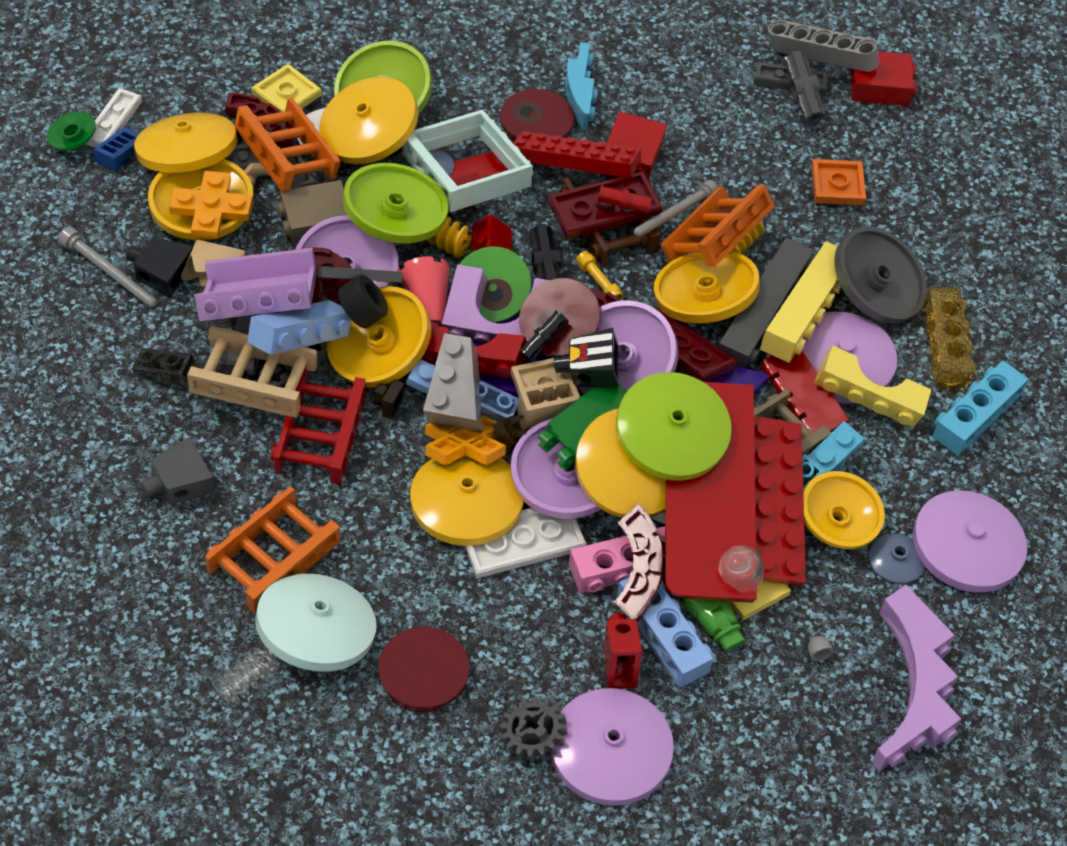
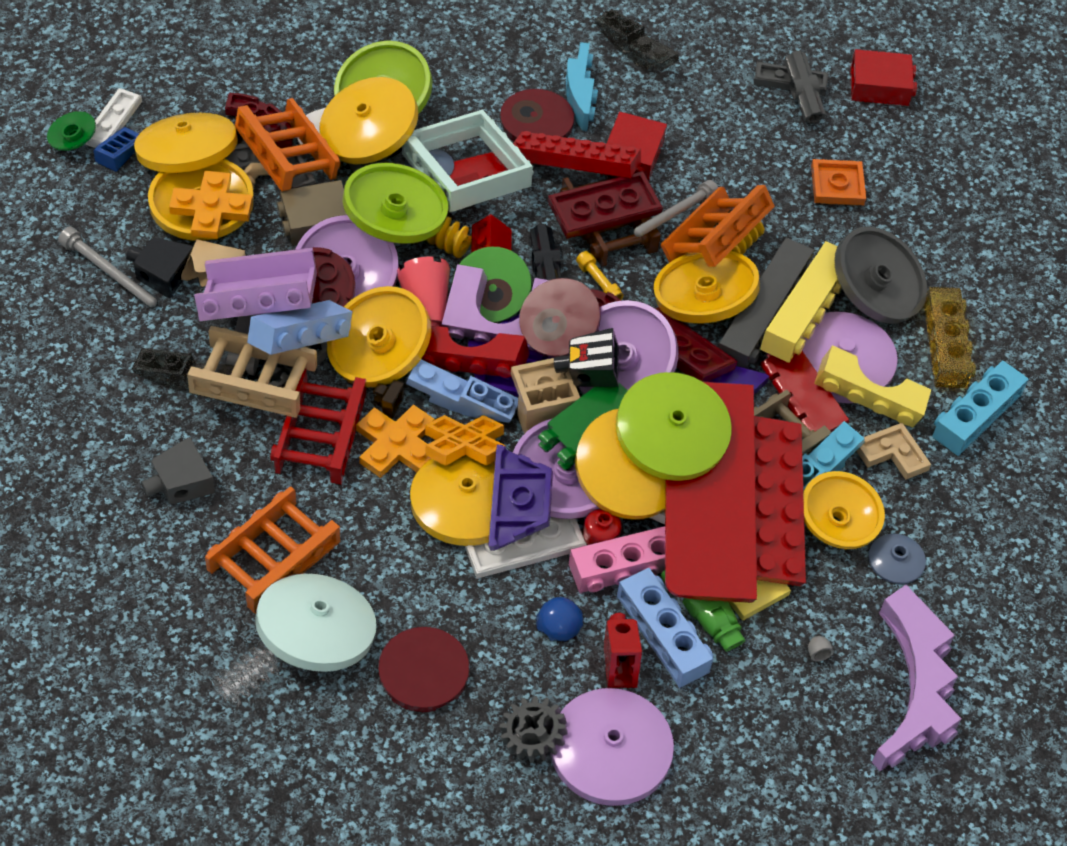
(286, 84): light yellow plate -> none
(350, 273): dark grey tile -> none
(362, 301): black tyre -> none
(394, 440): none -> light orange plate
(454, 387): light grey wedge -> none
(509, 430): dark brown tile -> none
(519, 498): none -> dark purple wing
(543, 336): black pin -> none
(559, 619): none -> blue hair
(601, 526): none -> red head
(624, 199): red pin -> none
(632, 42): none -> clear smoke slope
(647, 563): tile -> none
(741, 568): clear hair -> none
(824, 45): light grey beam -> none
(897, 445): none -> tan plate
(969, 541): lavender dish -> none

